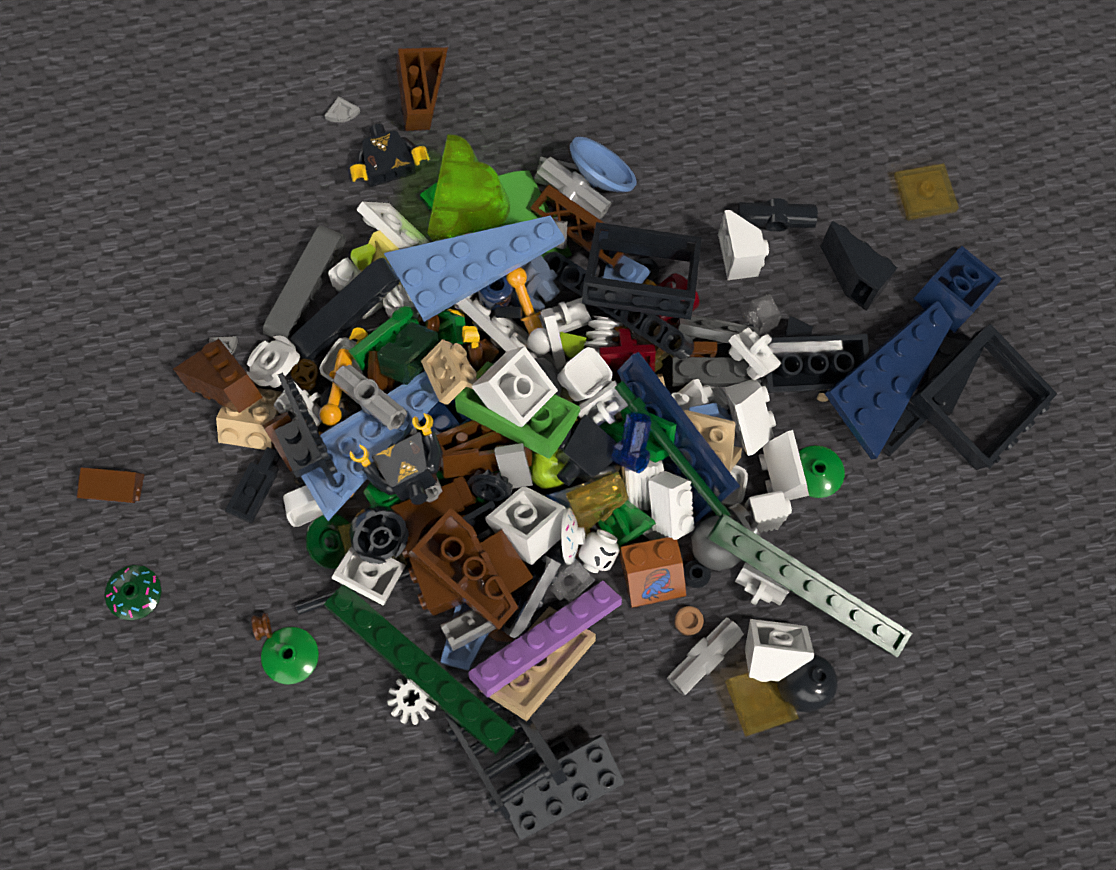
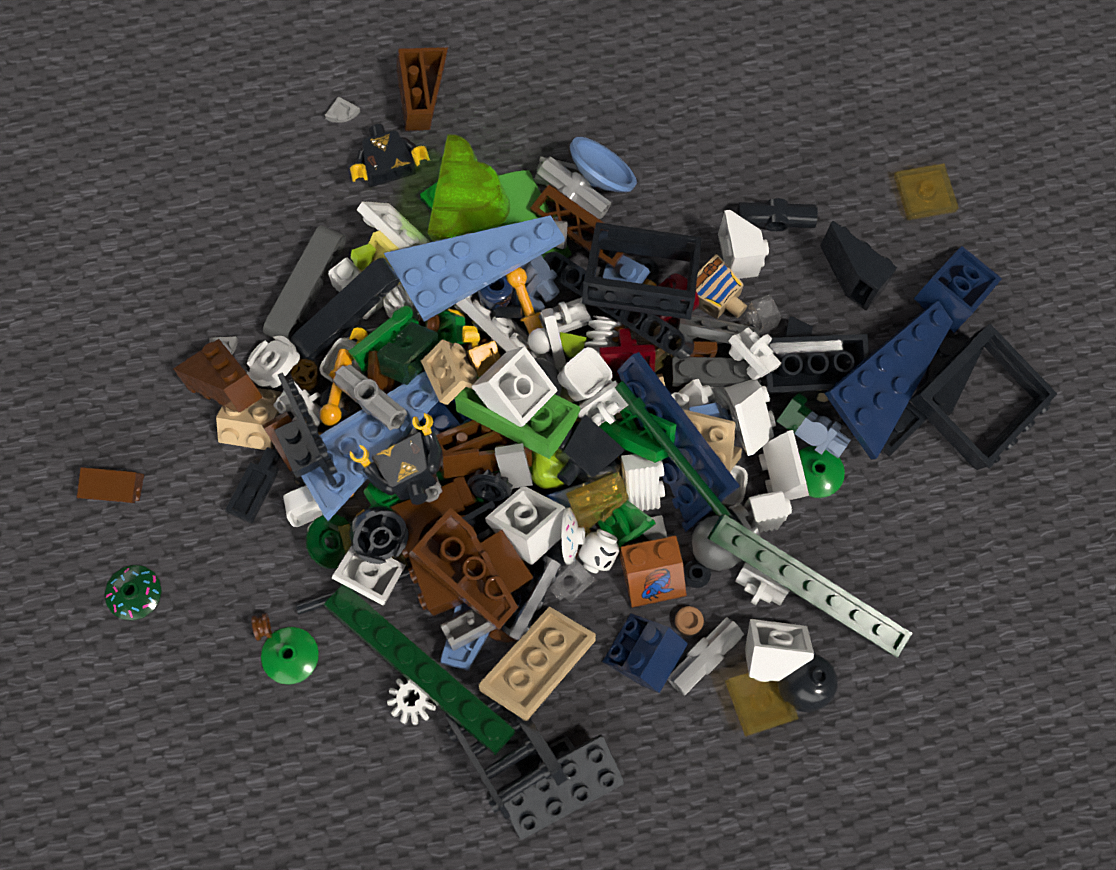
(483, 357): none -> tile
(544, 639): medium lavender plate -> none
(632, 450): clear blue piece -> none
(645, 652): none -> dark blue slope
(671, 504): white brick -> none
(719, 289): none -> torso
(812, 428): none -> sand blue hips

